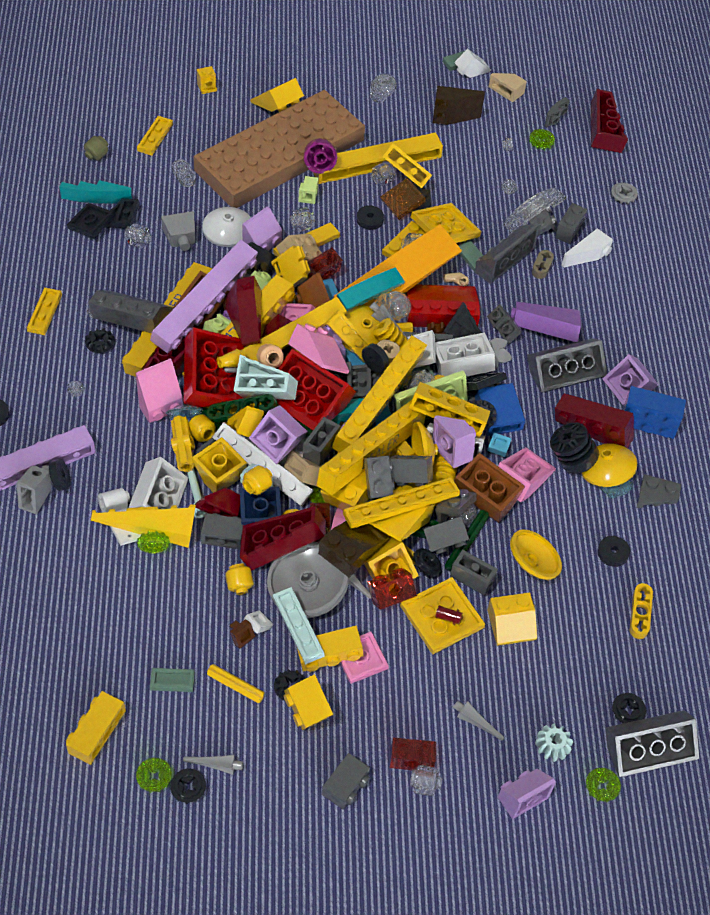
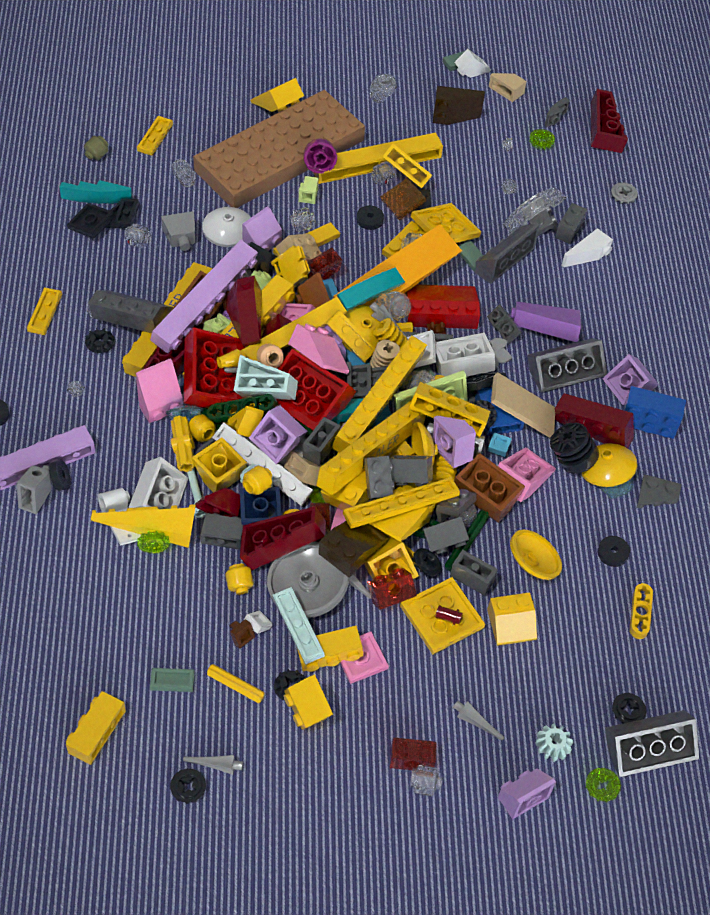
(153, 765): clear neon green gear -> none
(206, 80): yellow brick -> none
(346, 781): dark grey brick -> none
(375, 358): black piece -> none
(458, 278): tan arm -> none
(462, 323): black wing -> none
(523, 405): none -> tan tile
(543, 264): dark tan beam -> none

